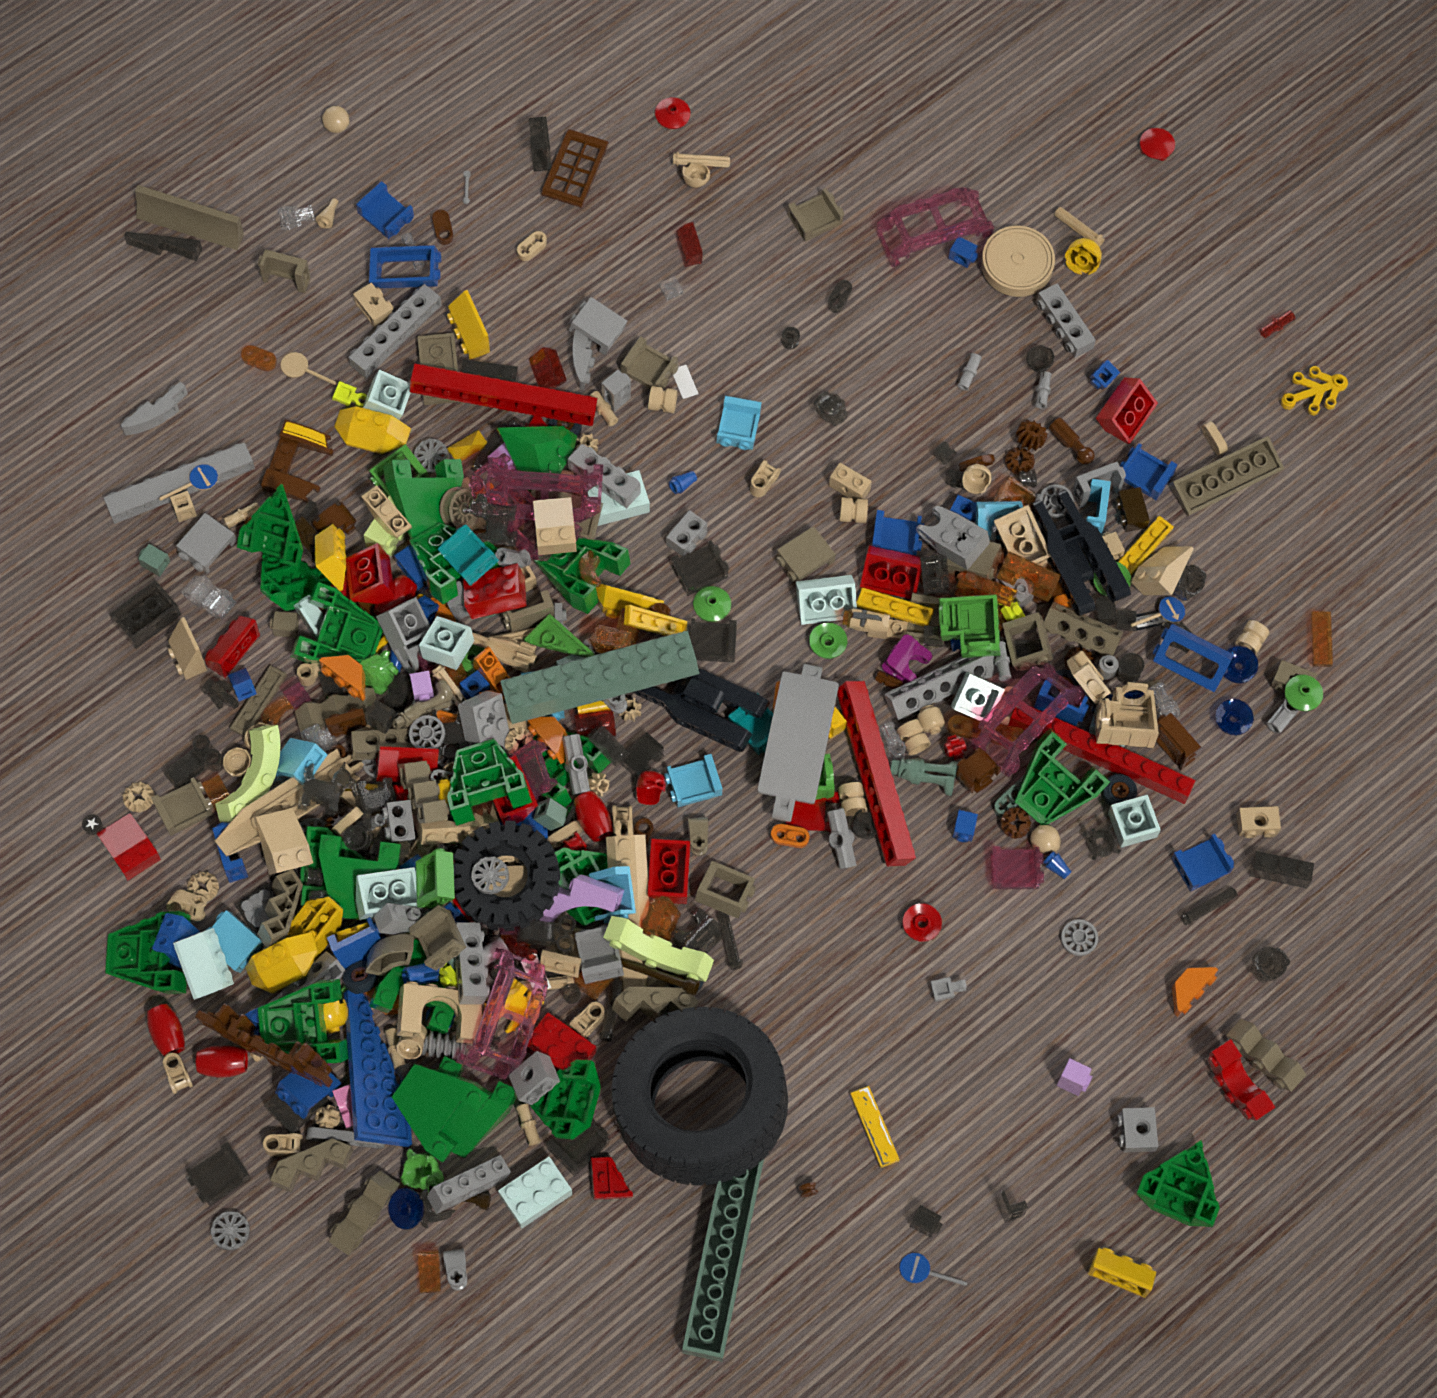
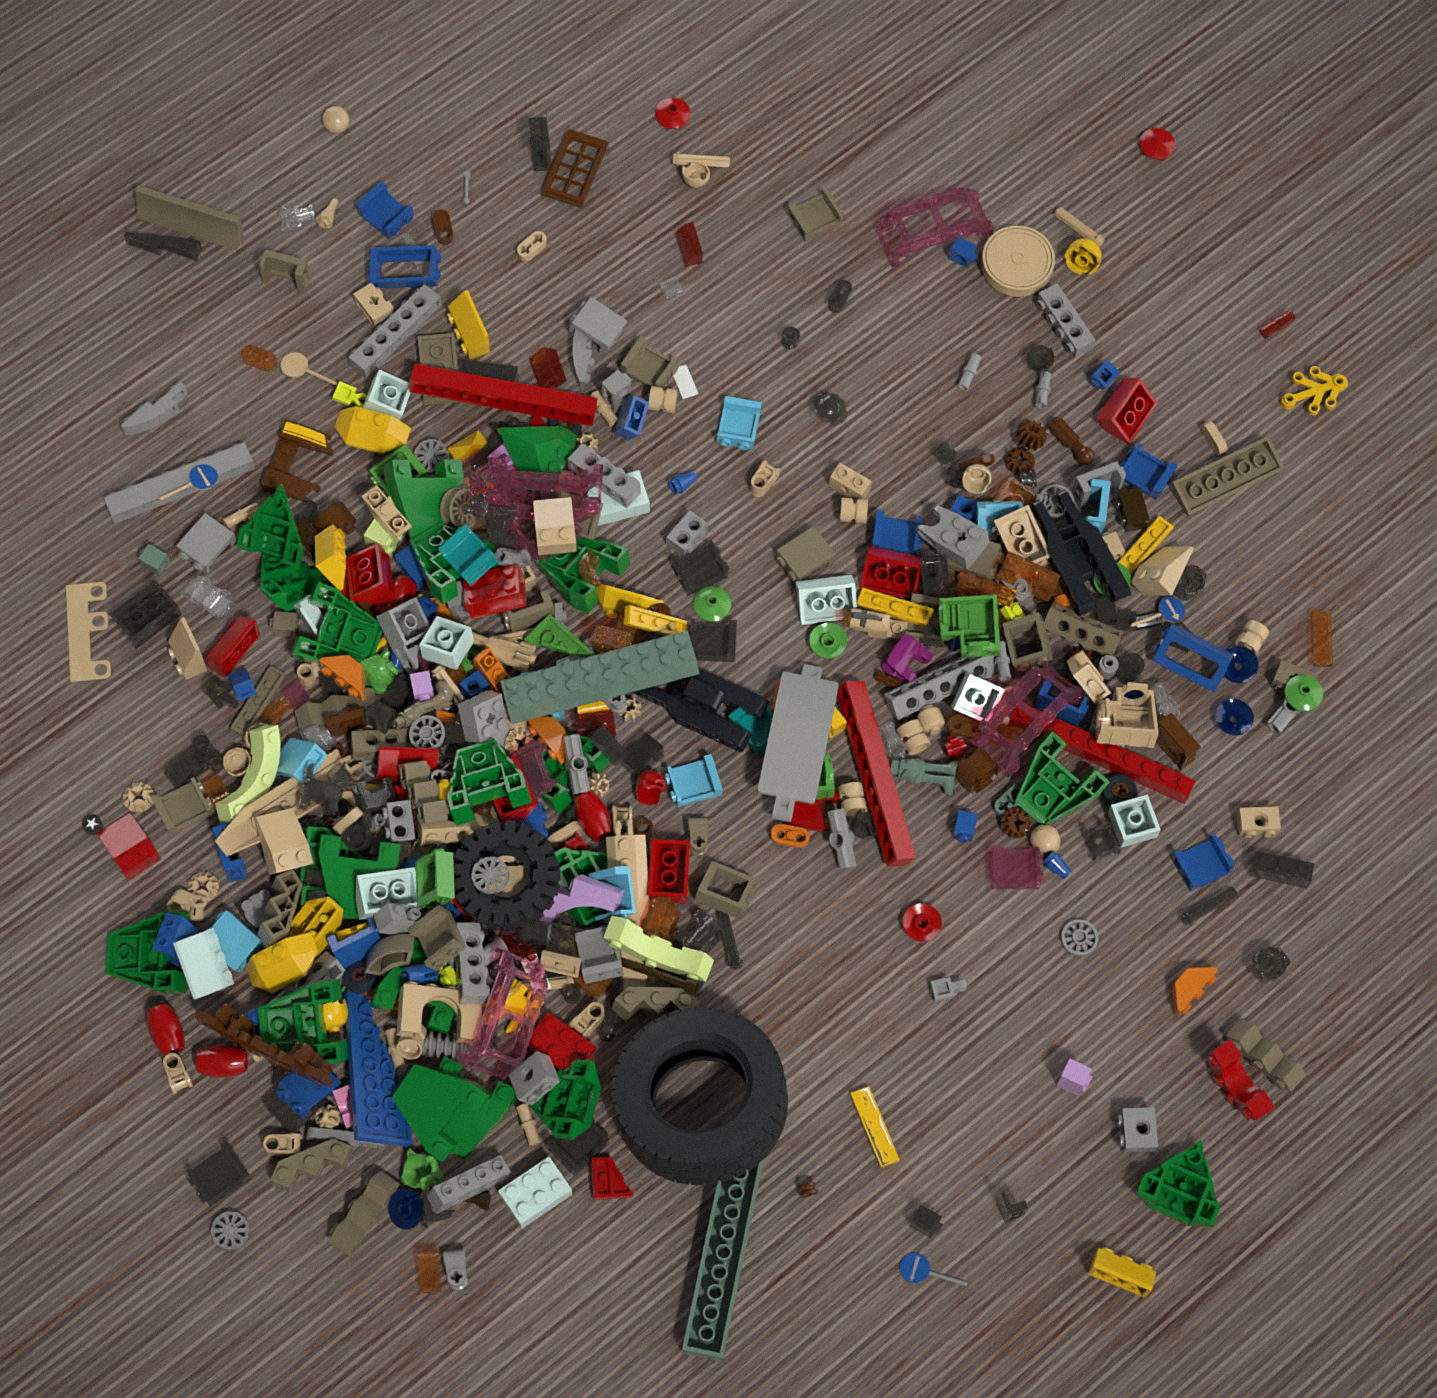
(78, 631): none -> tan piece
(183, 506): tan brick -> none
(550, 814): sand green brick -> none
(631, 417): none -> blue brick

